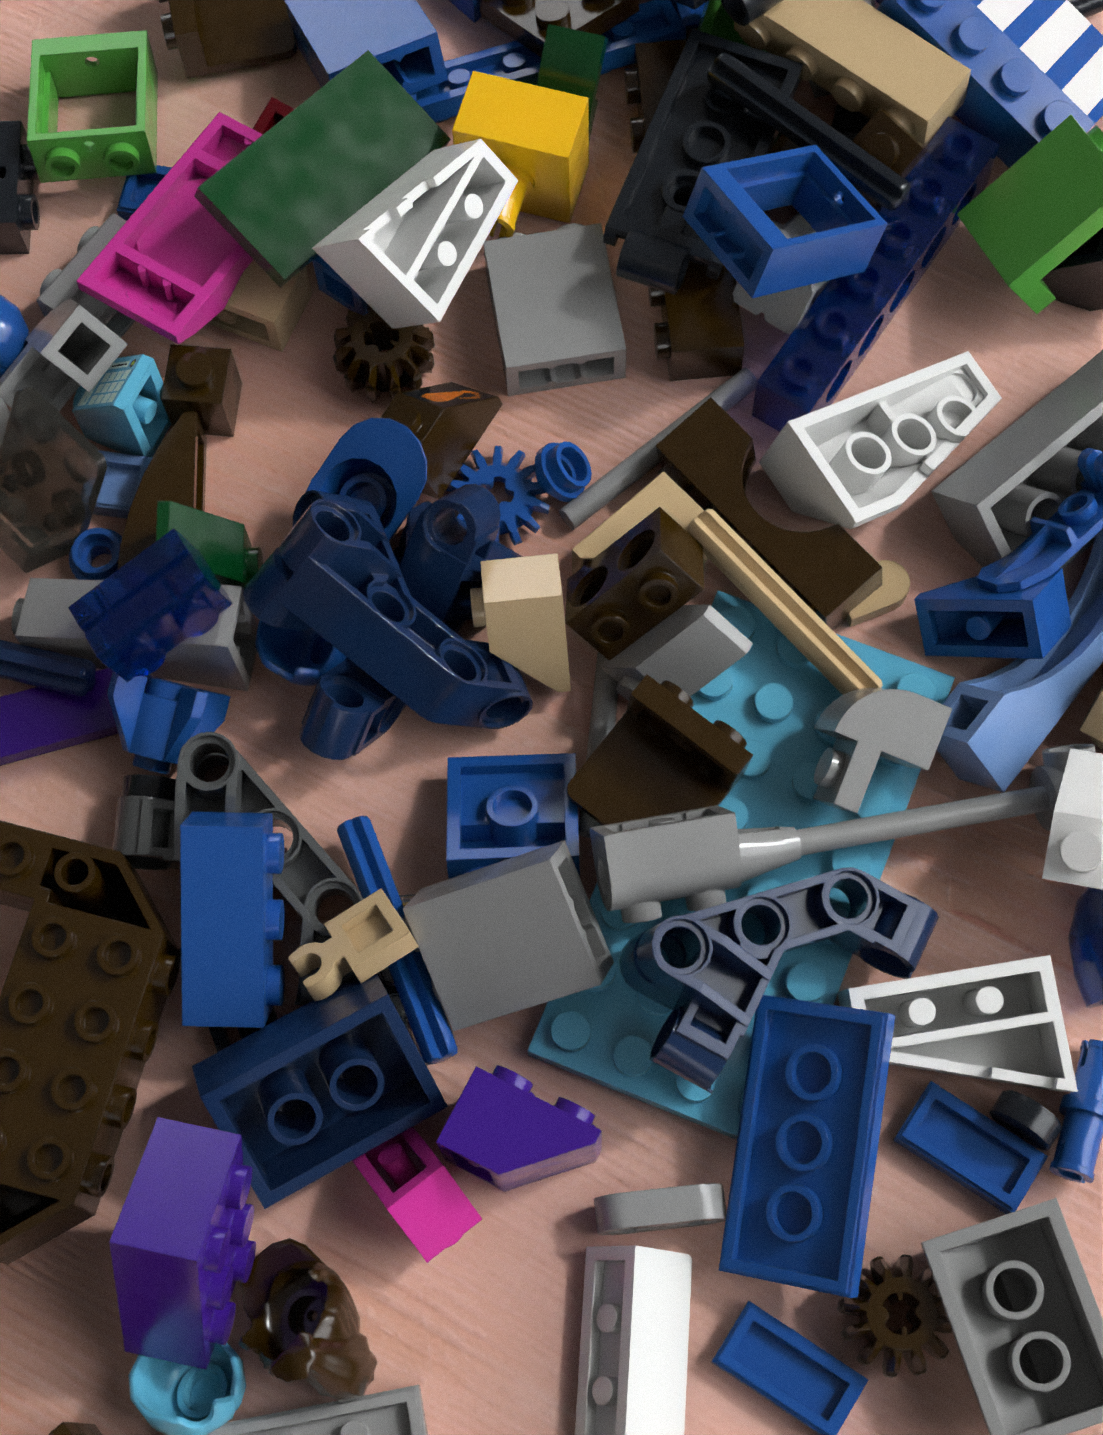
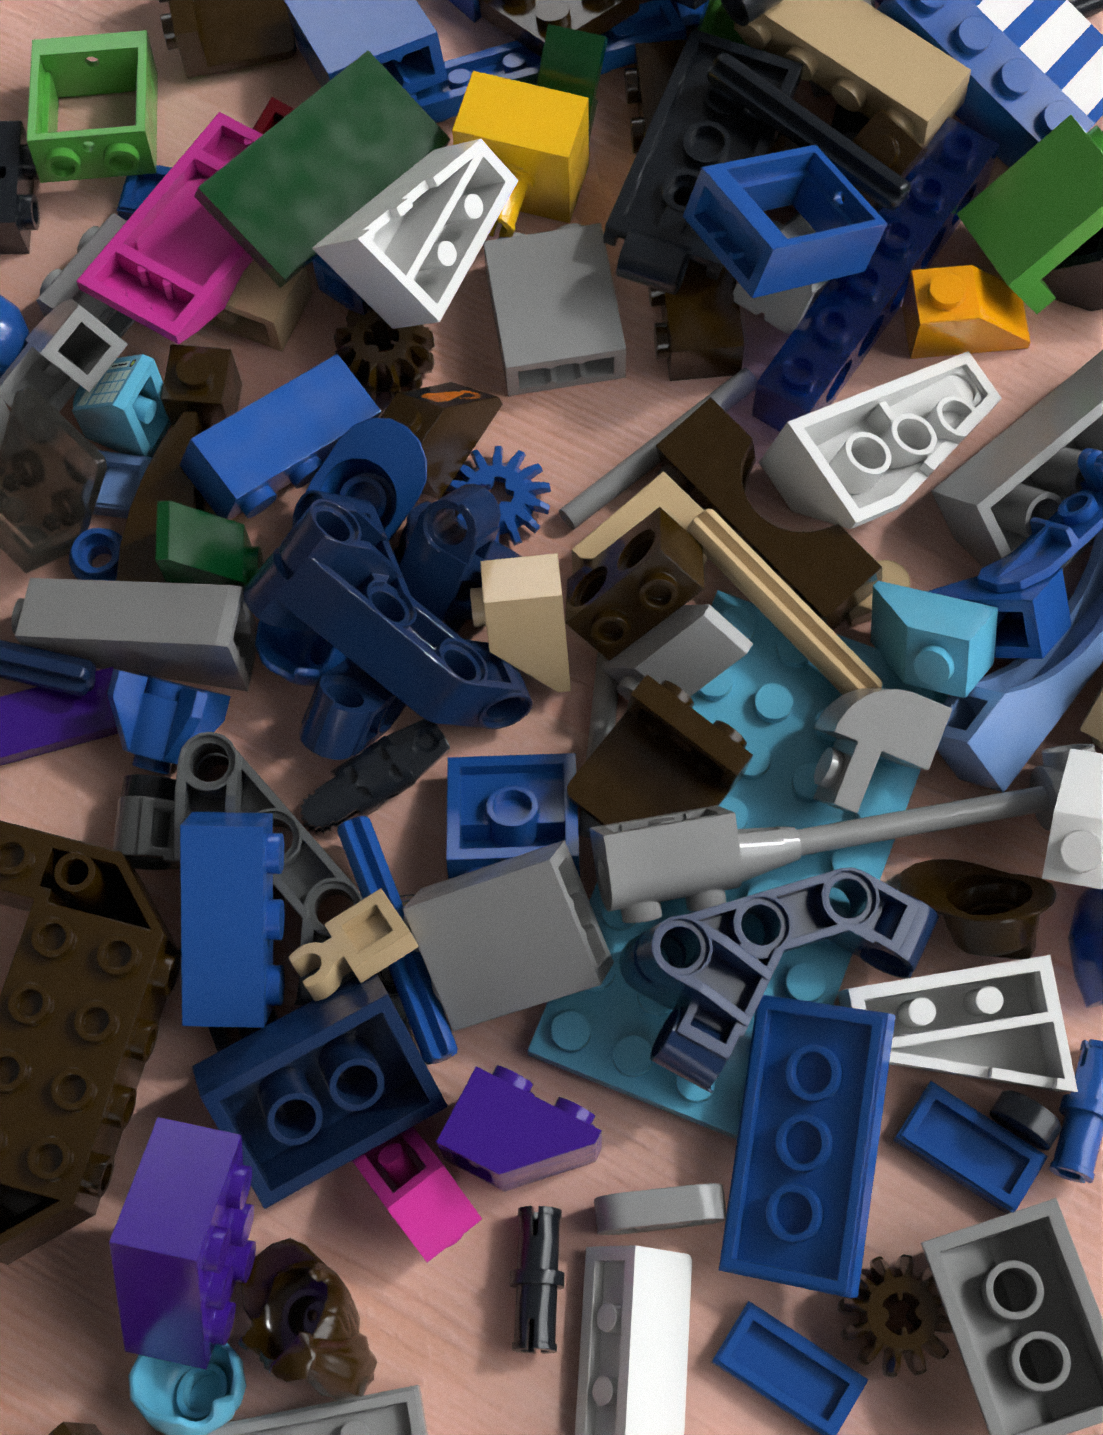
(151, 606): clear blue brick -> none
(276, 440): none -> blue brick
(375, 776): none -> black hinge
(537, 1280): none -> black pin
(562, 470): blue plate -> none
(933, 637): none -> medium azure slope
(961, 312): none -> light orange slope
(982, 906): none -> dark brown piece

